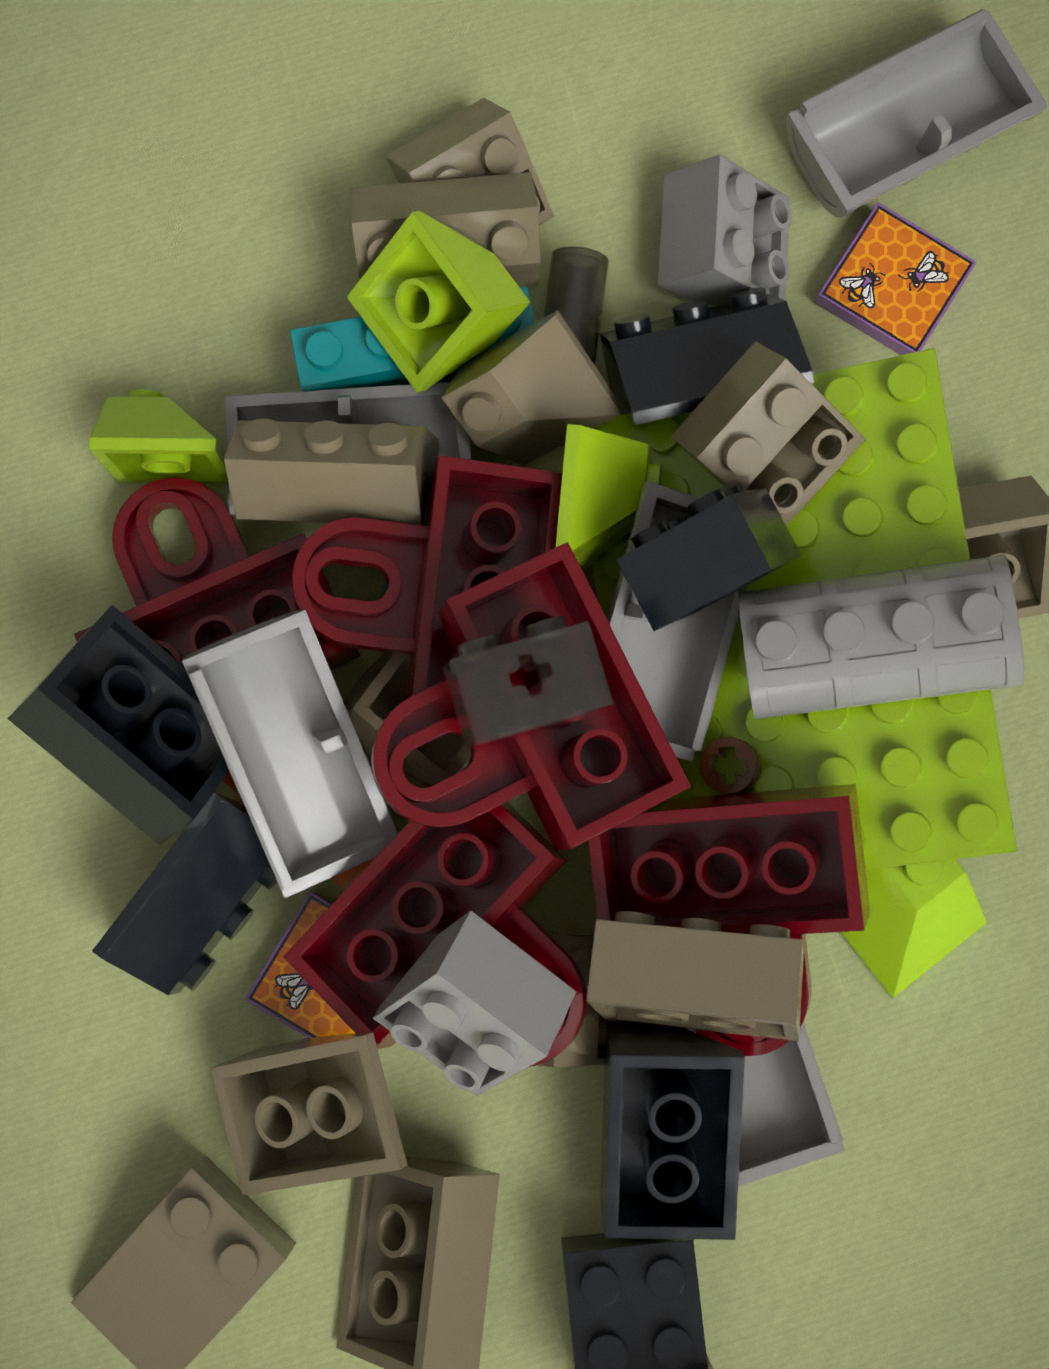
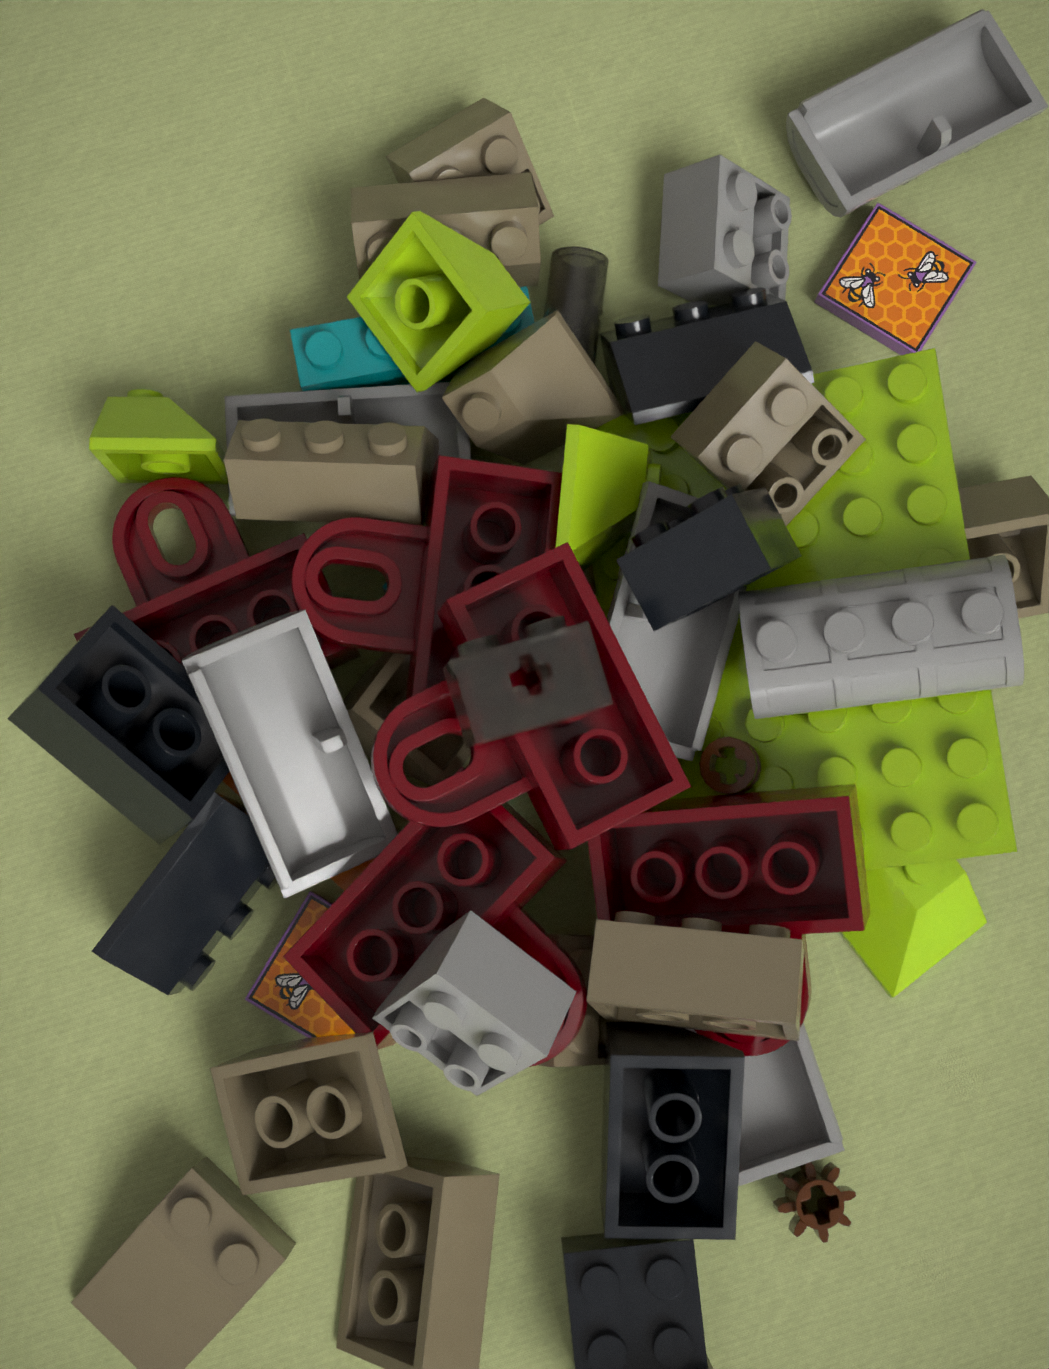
(829, 1208): none -> reddish brown gear

